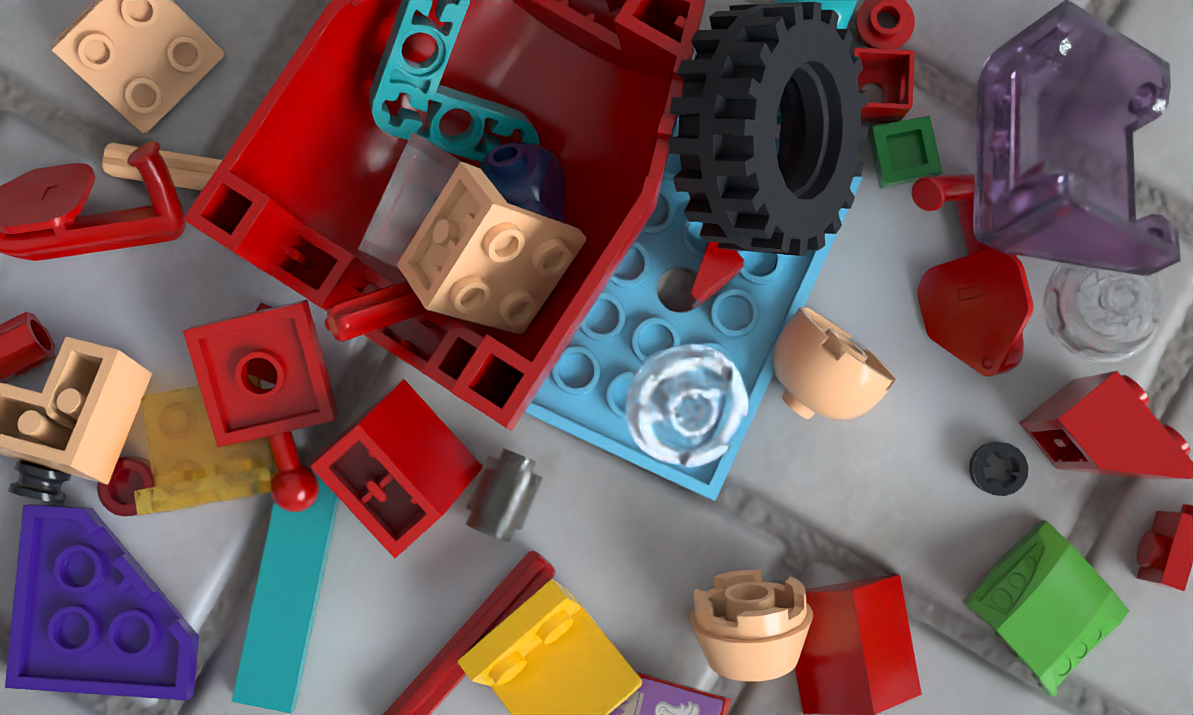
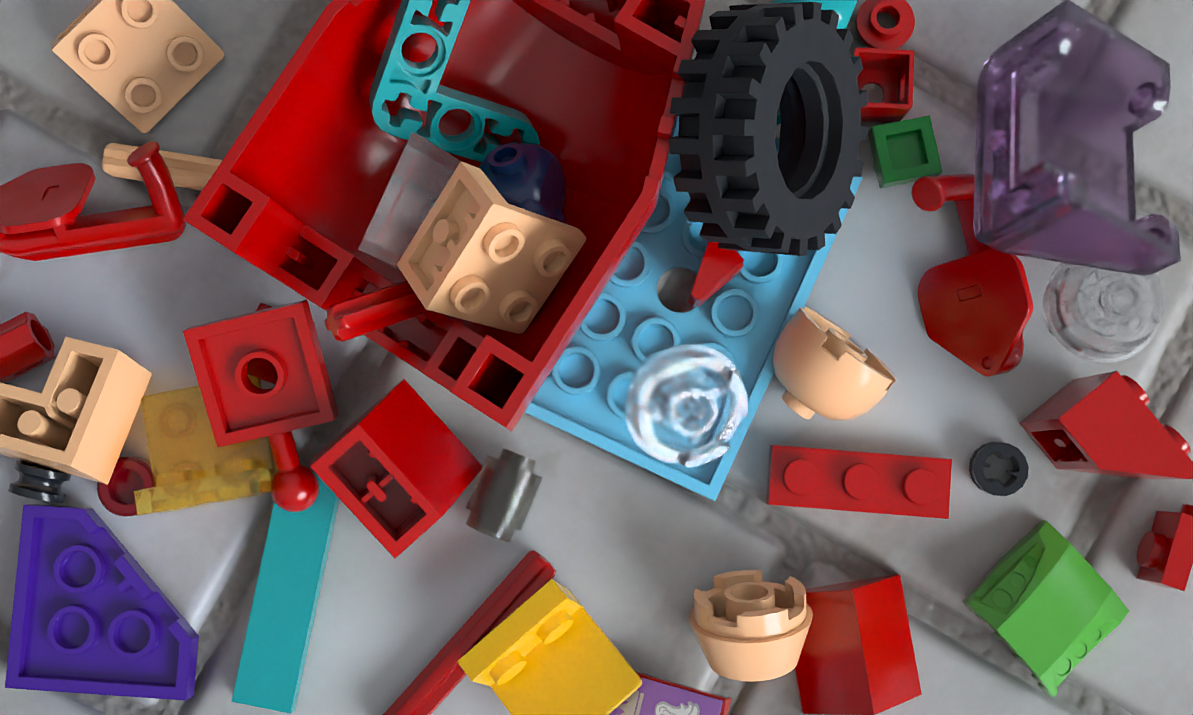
(859, 481): none -> red plate

